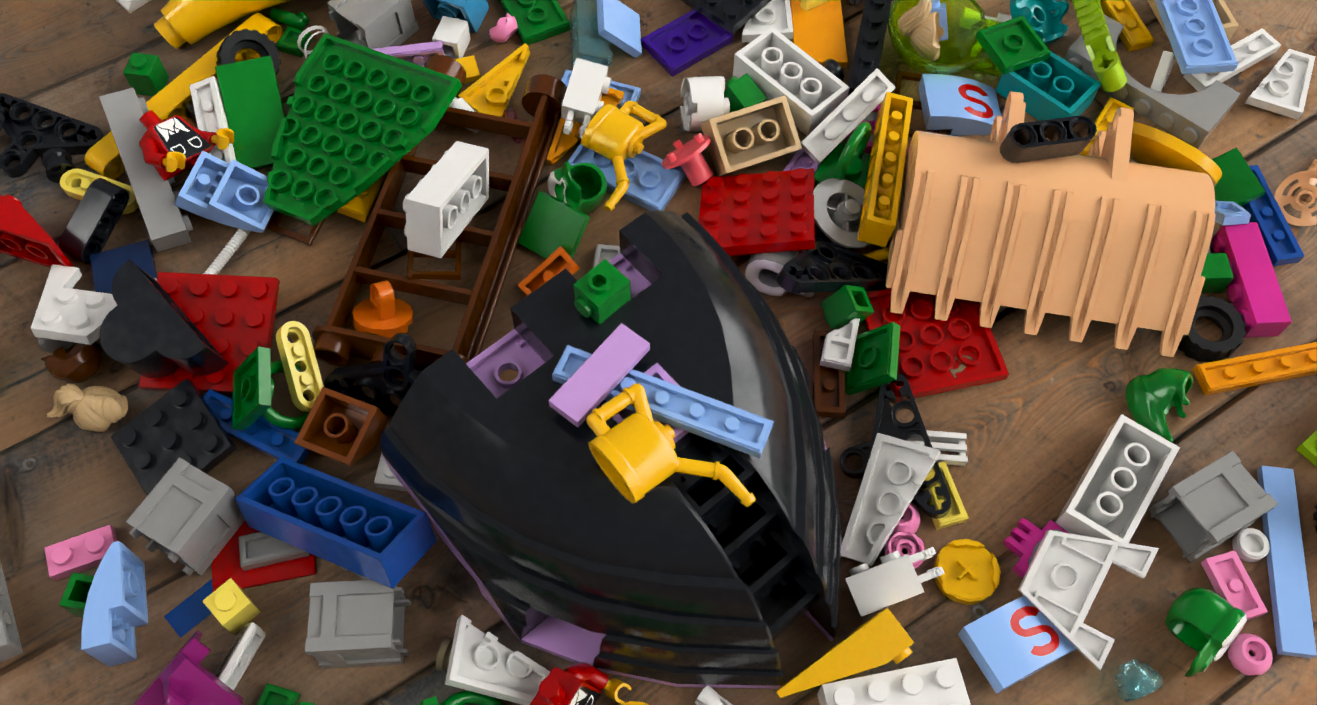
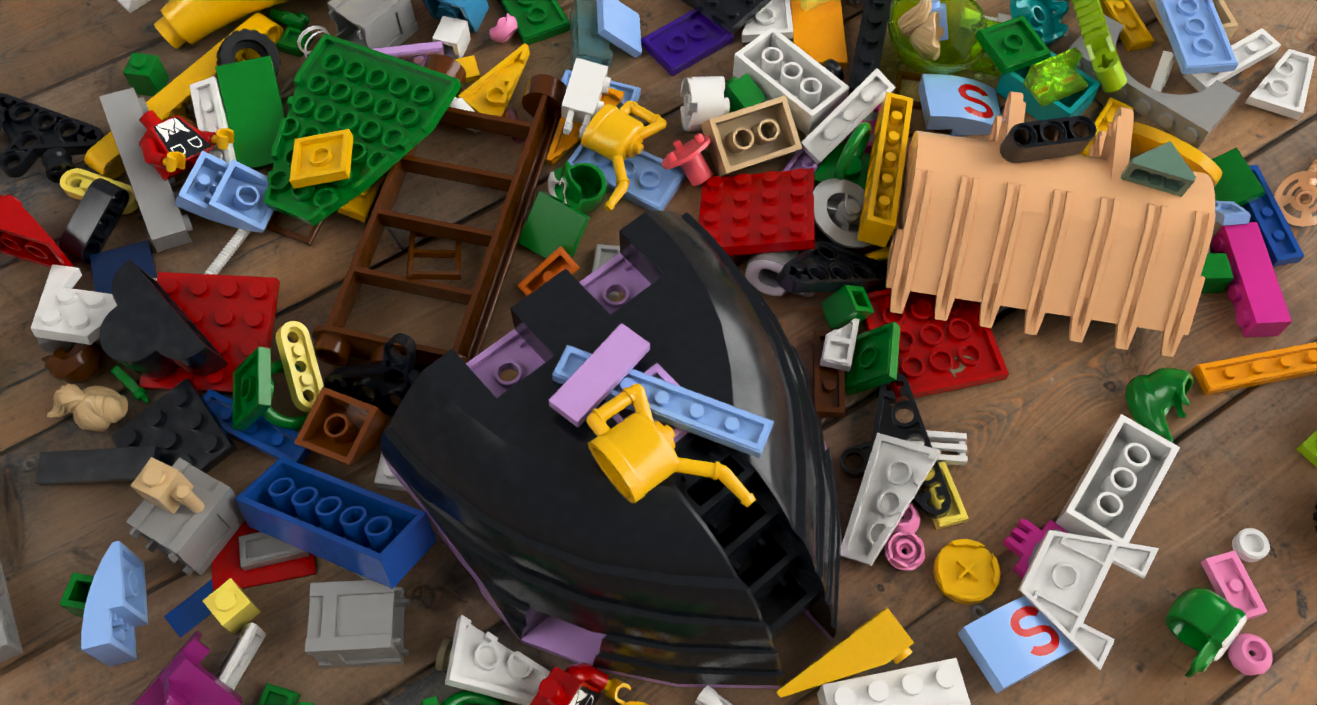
(79, 552): bright pink plate -> none
(94, 465): none -> black tile
(137, 392): none -> green piece
(166, 487): none -> tan brick
(321, 158): none -> yellow plate
(382, 312): orange tile -> none
(446, 199): white brick -> none
(601, 292): green brick -> none
(889, 581): white hinge -> none
(1055, 77): none -> clear neon green panel
(1137, 680): clear light blue cone -> none
(1161, 170): none -> sand green slope
(1212, 506): light grey container -> none
(1229, 322): black tyre -> none
(1287, 565): light blue tile -> none

